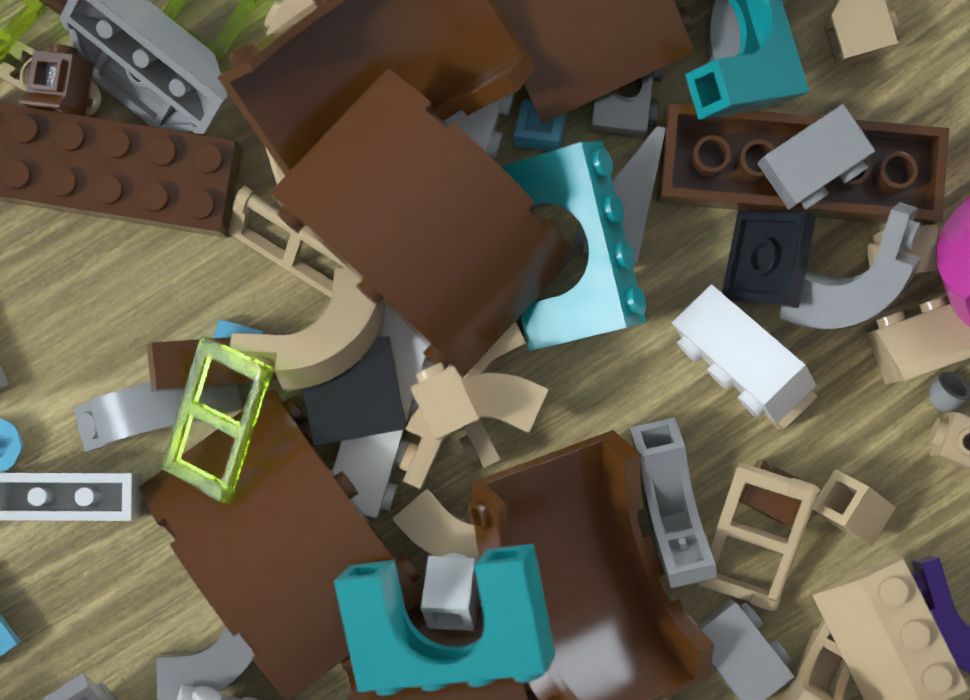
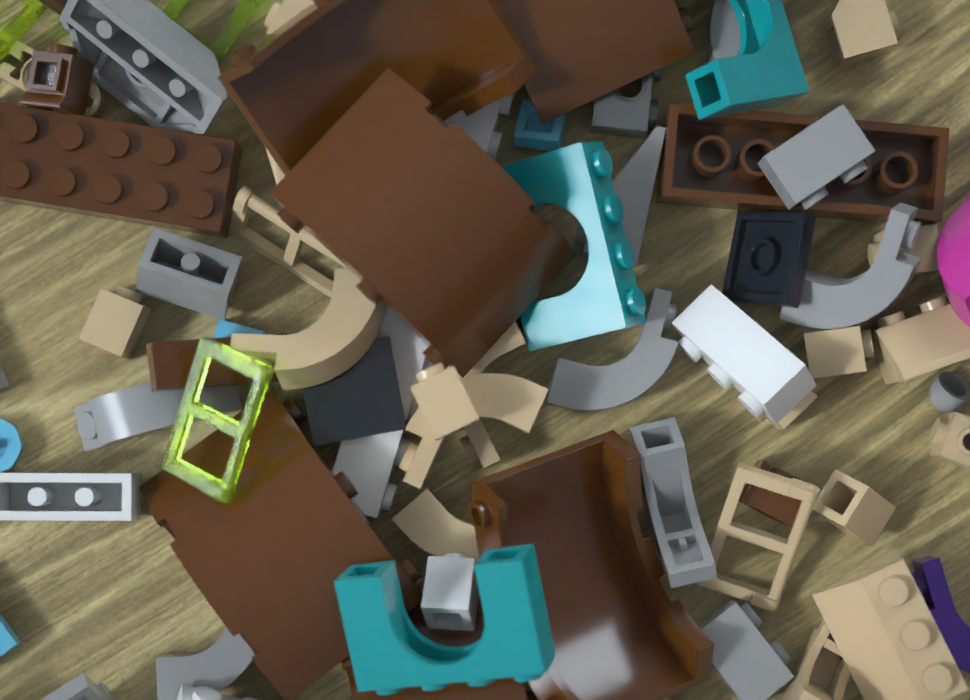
(116, 321): none -> tan brick
(188, 273): none -> light grey brick
(604, 387): none -> light grey arch
(837, 350): none -> tan brick

